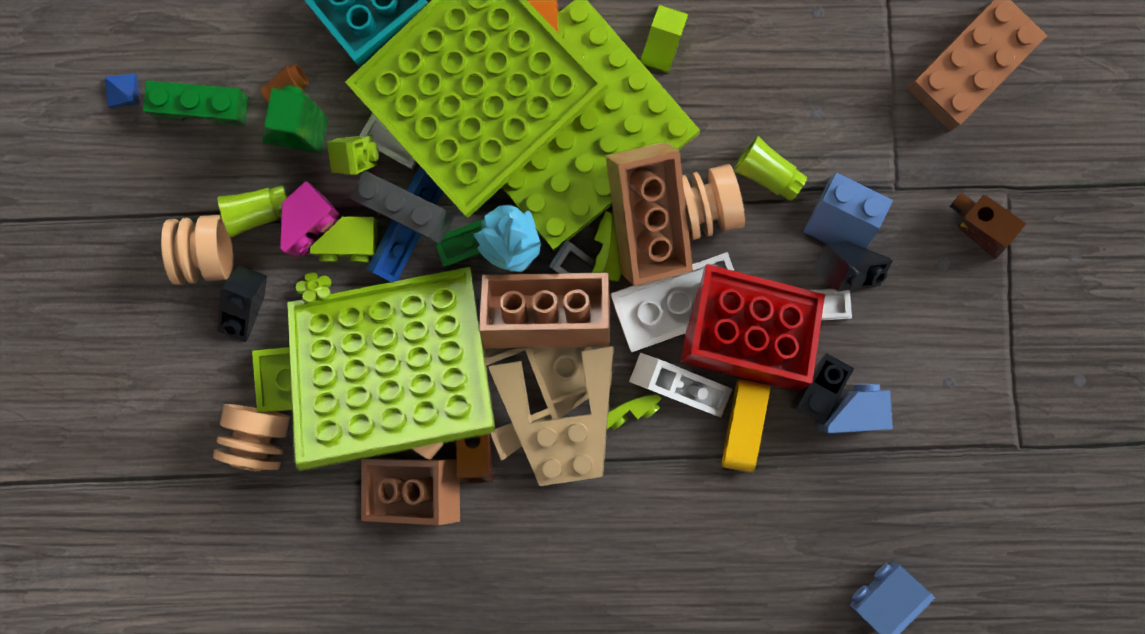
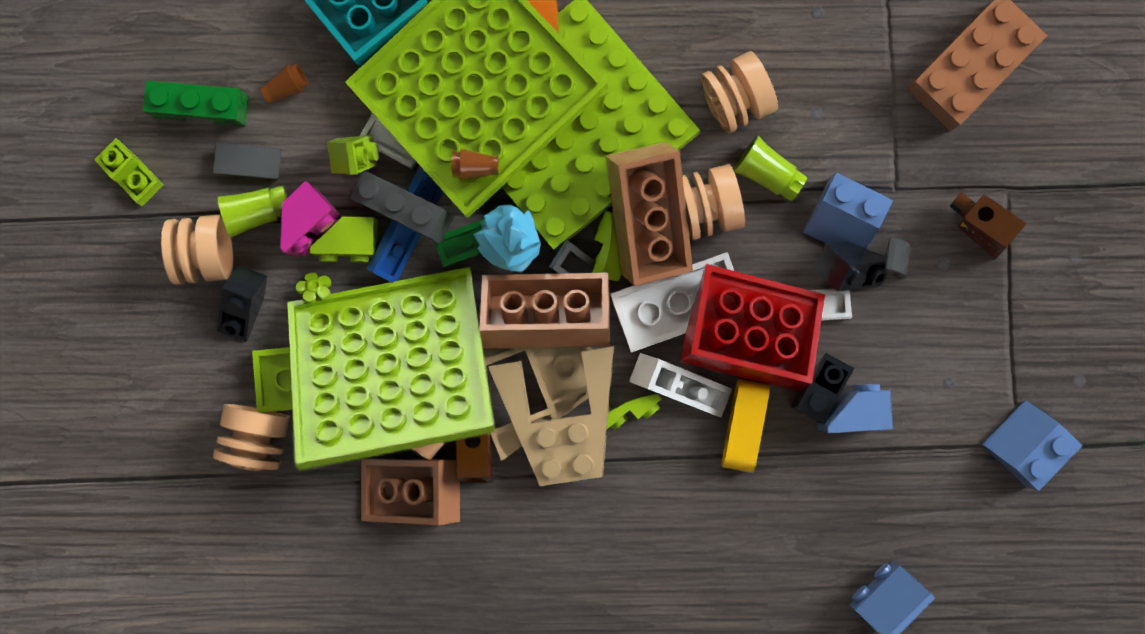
(122, 90): blue slope -> none
(129, 172): none -> lime slope
(247, 161): none -> dark grey slope
(294, 121): green wedge -> none
(473, 165): none -> dark orange cone
(663, 38): lime slope -> none
(733, 94): none -> light nougat wheel
(897, 257): none -> dark grey slope
(1031, 445): none -> medium blue slope

